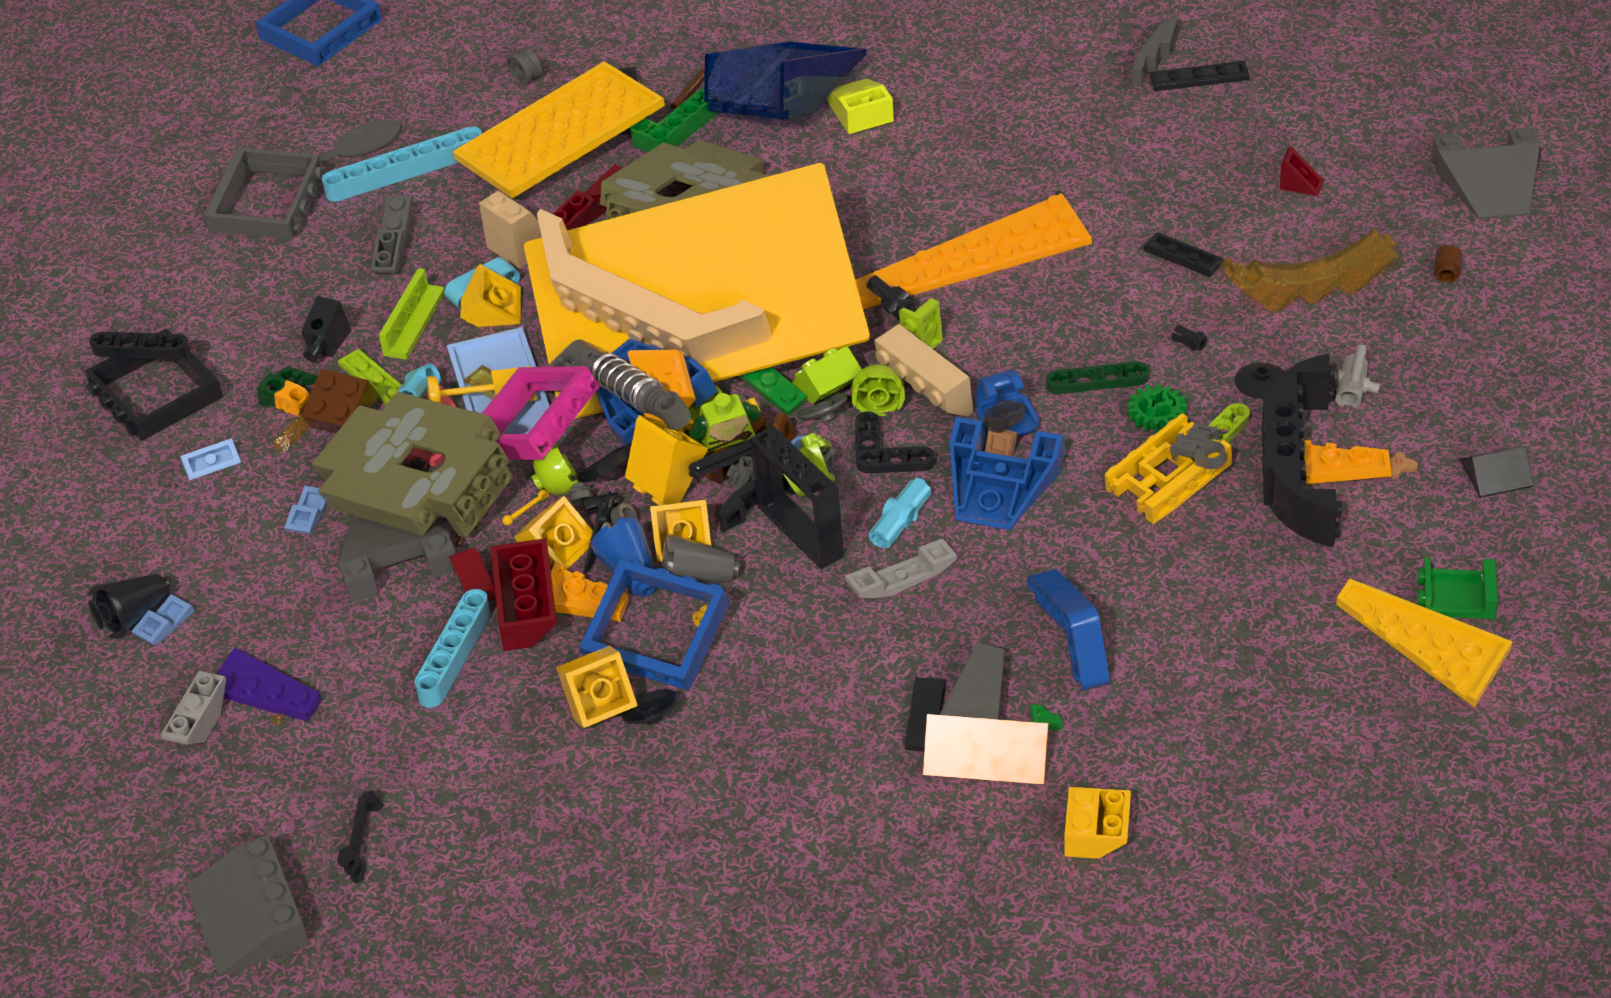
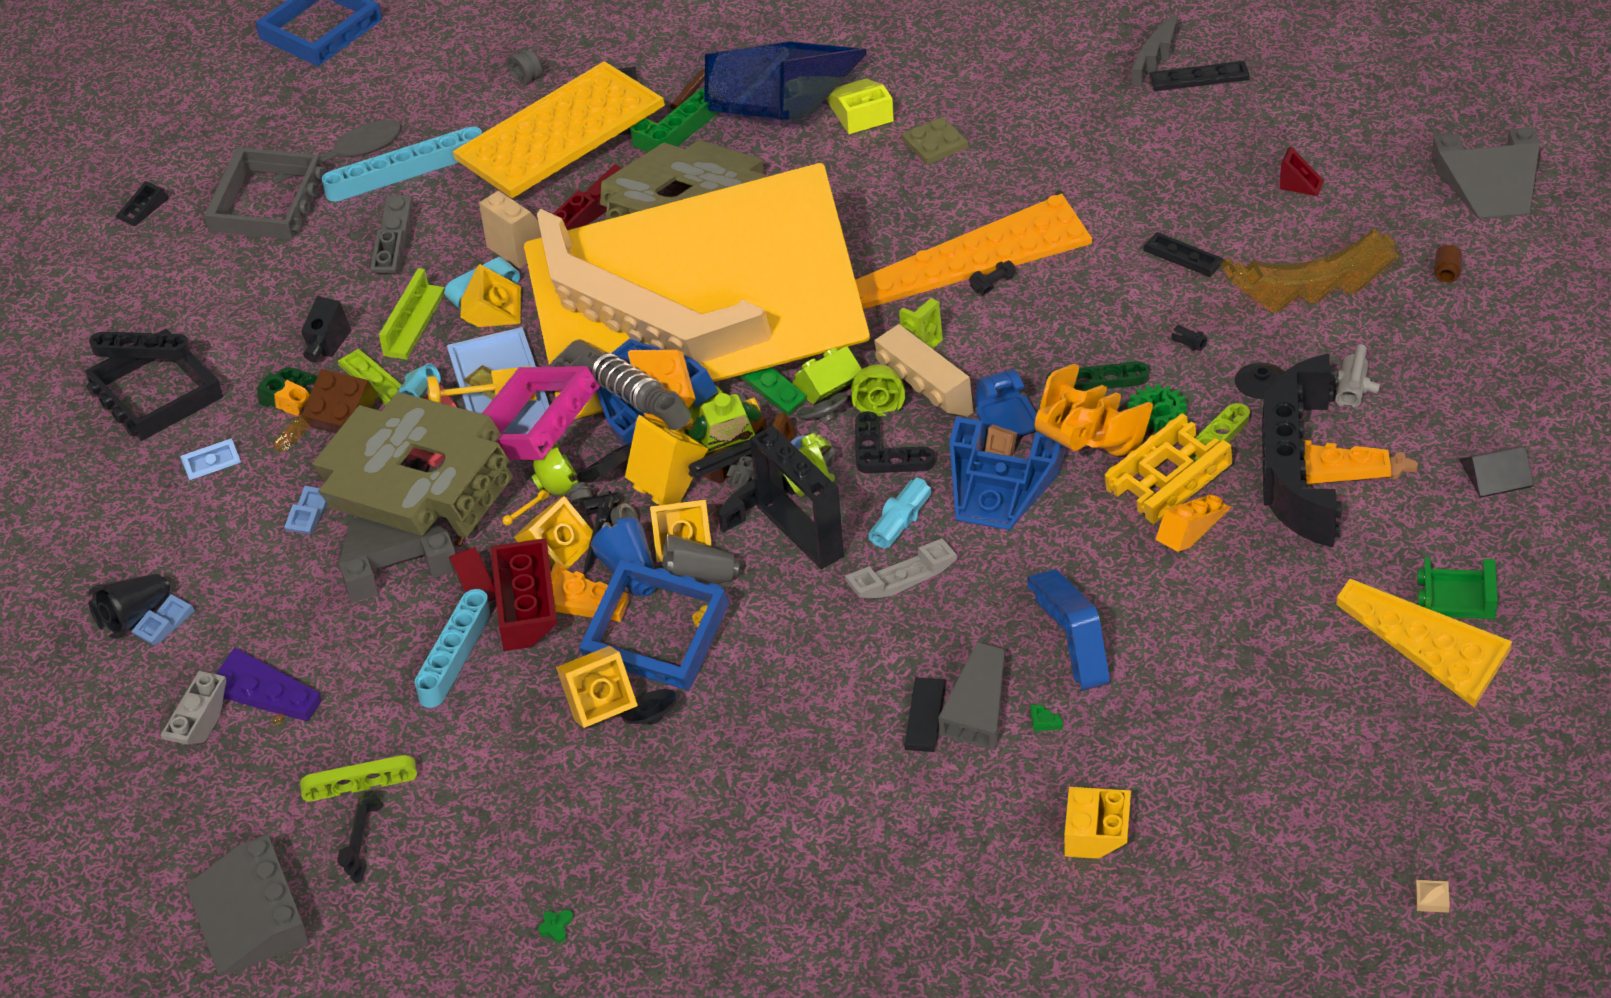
(147, 190): none -> black slope
(315, 786): none -> lime beam
(555, 925): none -> green piece
(891, 298): black axle -> none
(934, 140): none -> olive plate
(983, 284): none -> black bar
(985, 749): tile -> none
(1004, 415): clear smoke plate -> none
(1089, 417): none -> light orange piece
(1190, 521): none -> light orange slope
(1198, 445): dark grey piece -> none
(1432, 896): none -> tan tile

